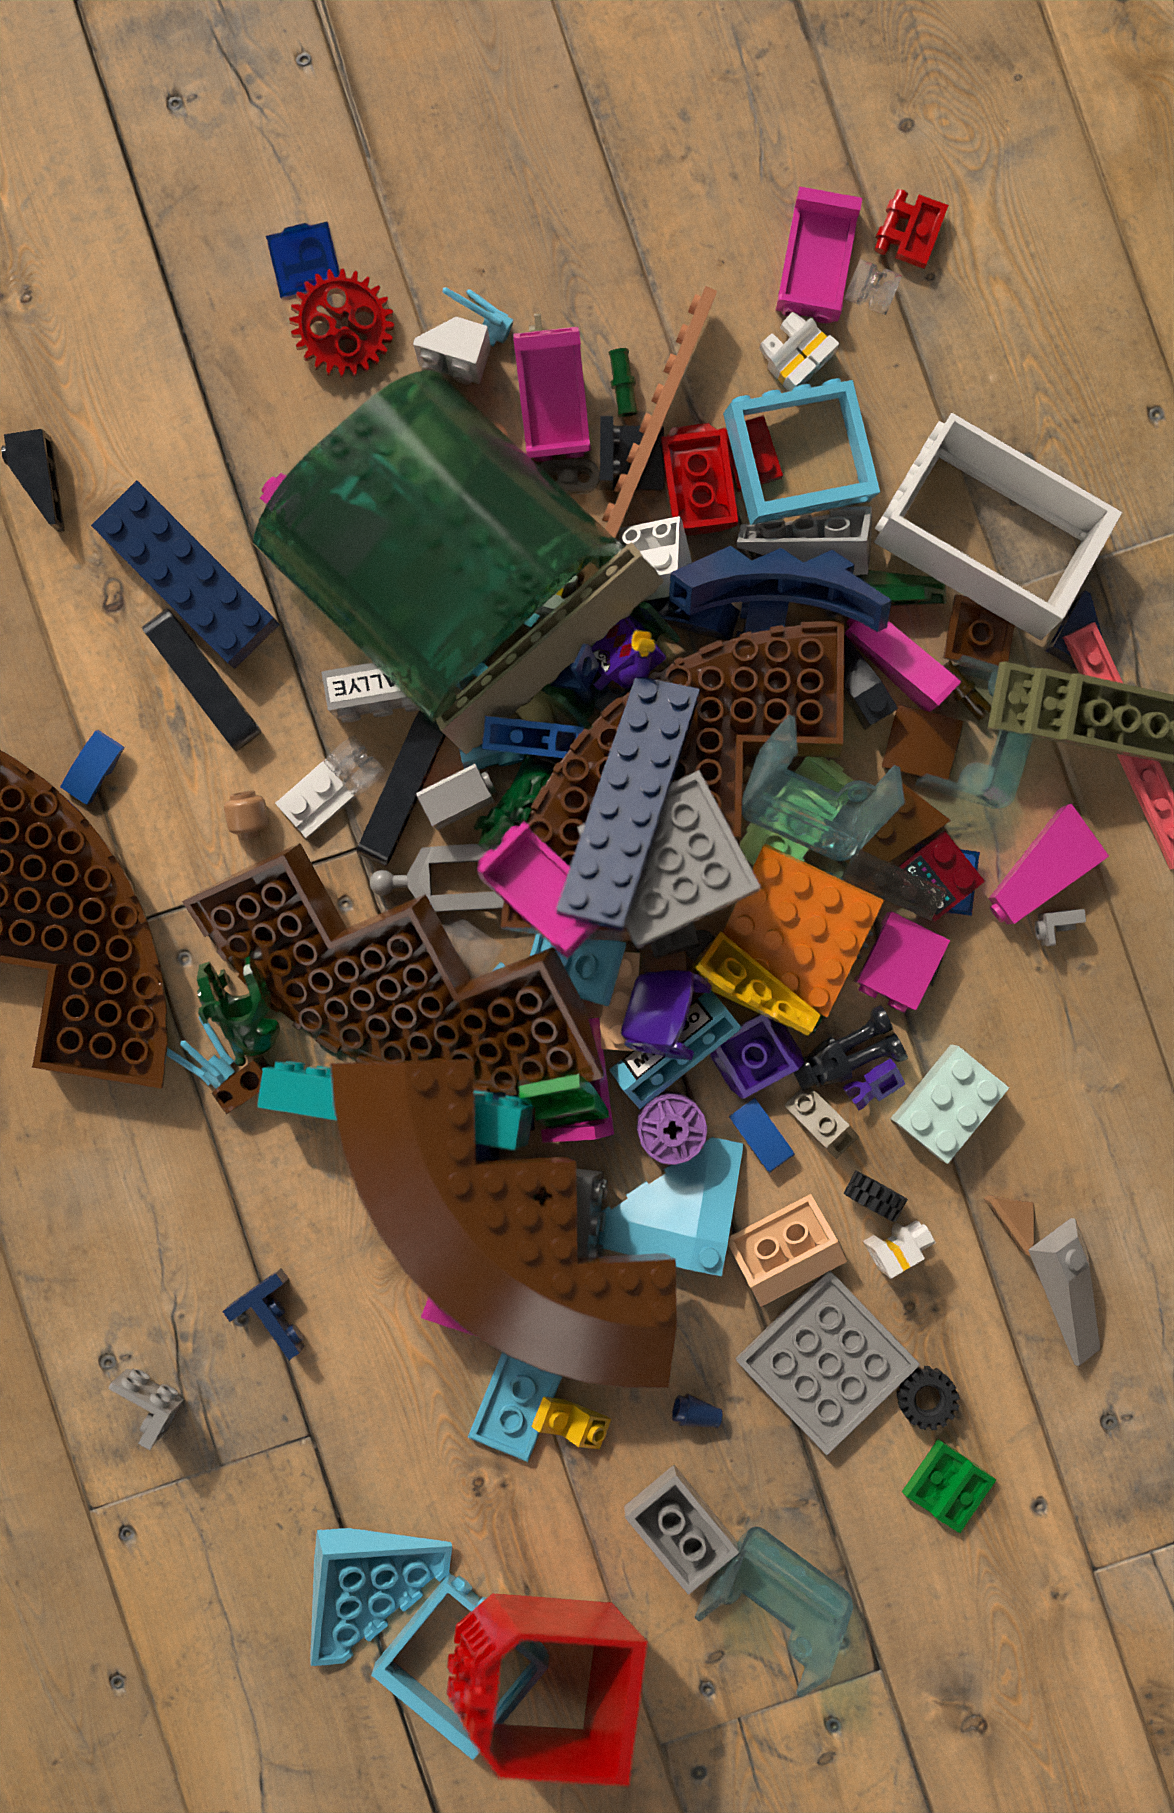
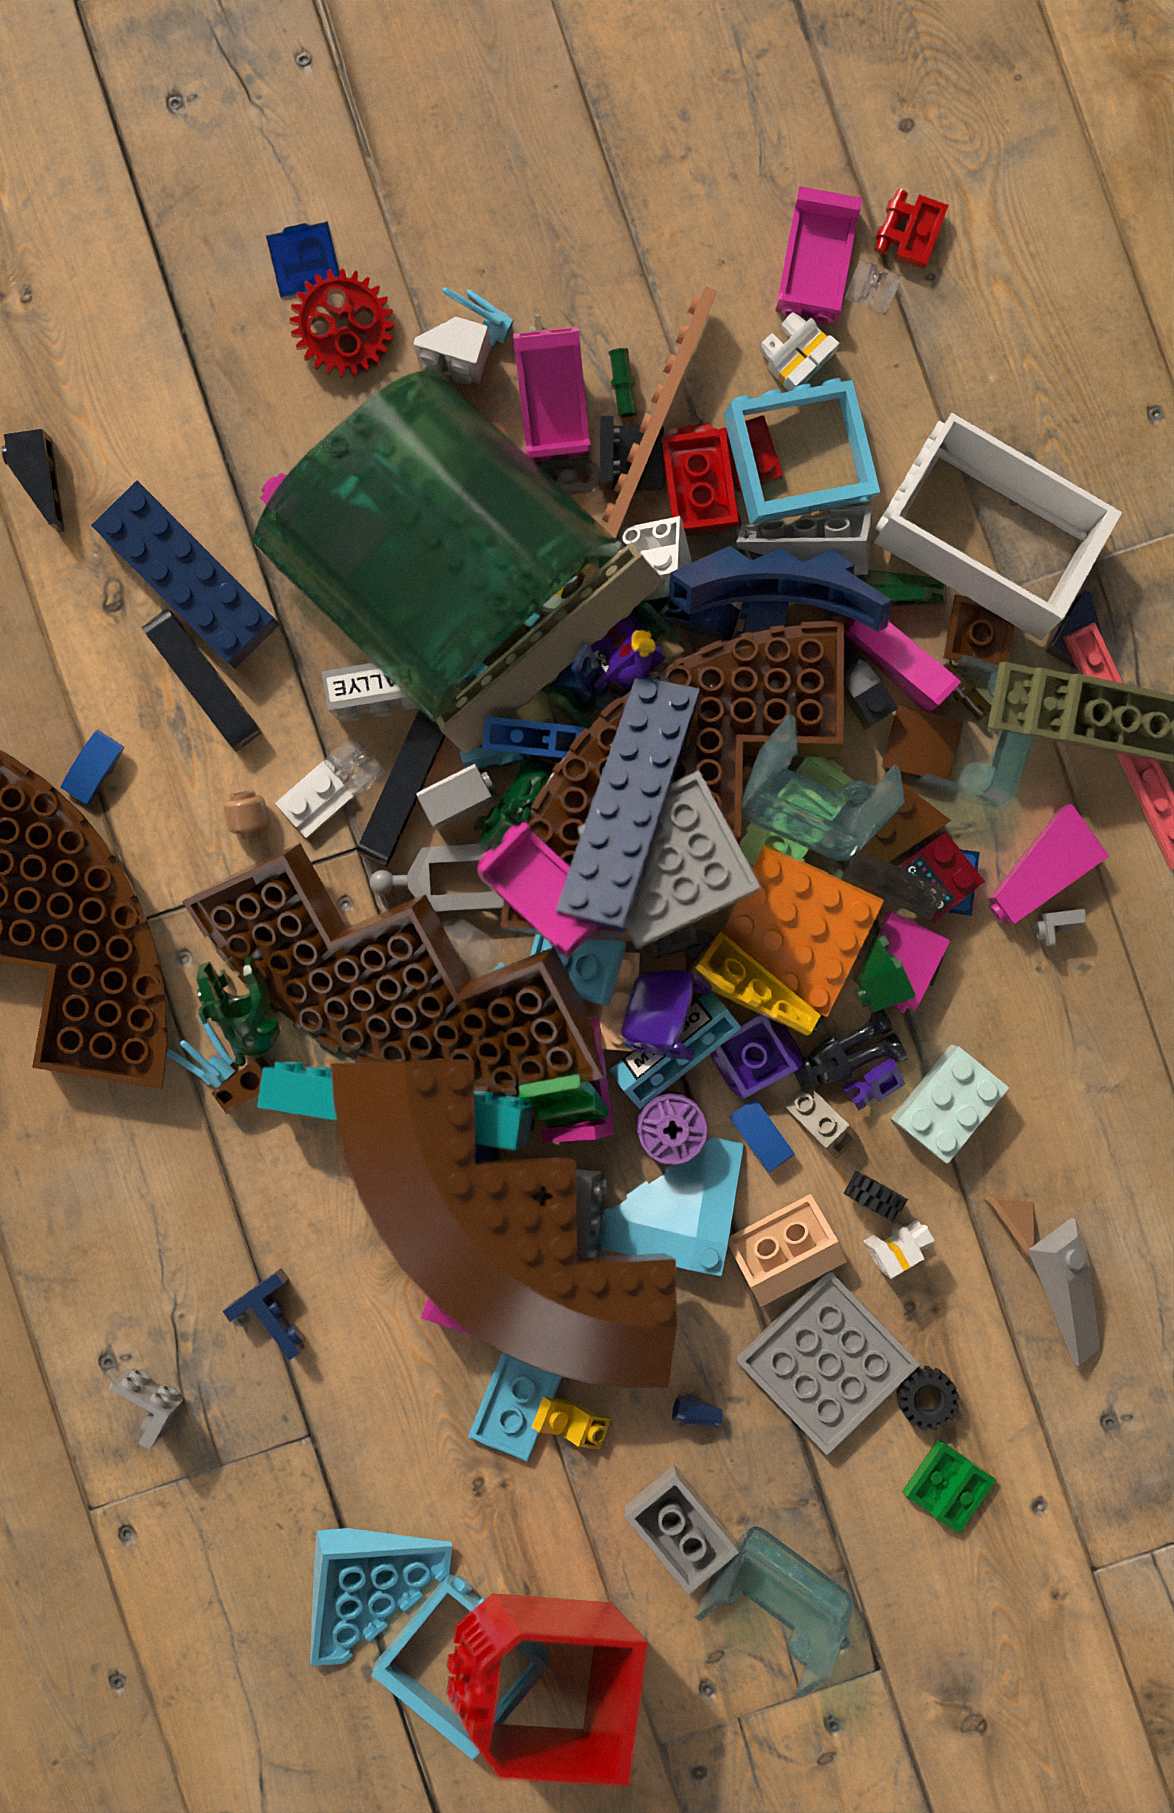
(882, 978): none -> dark green slope

